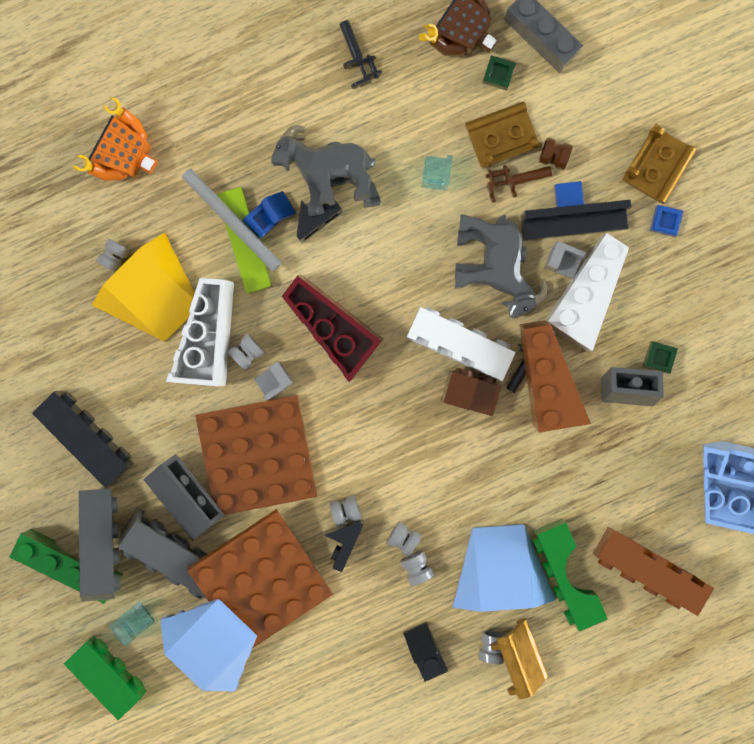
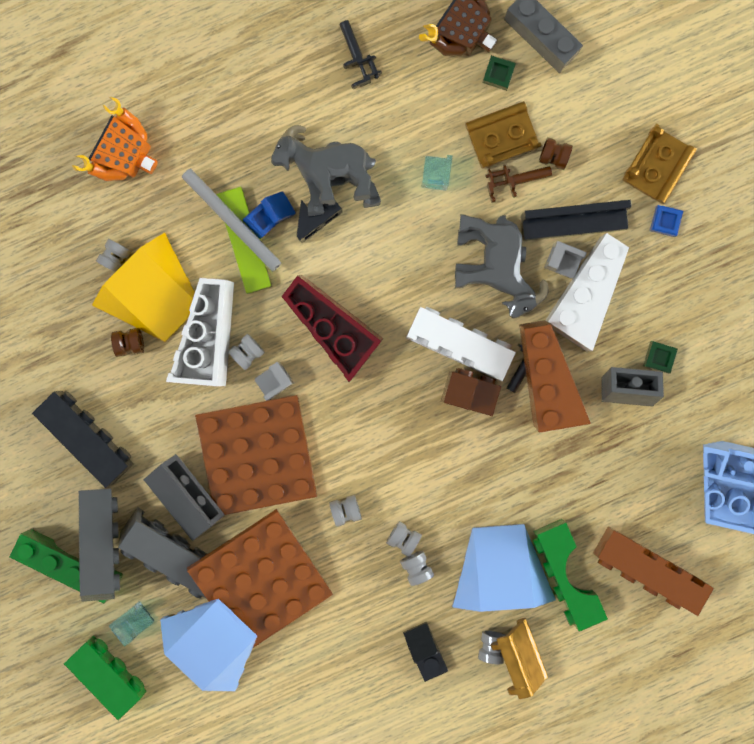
(127, 342): none -> reddish brown wheel
(347, 536): black slope -> none
(569, 194): blue tile -> none

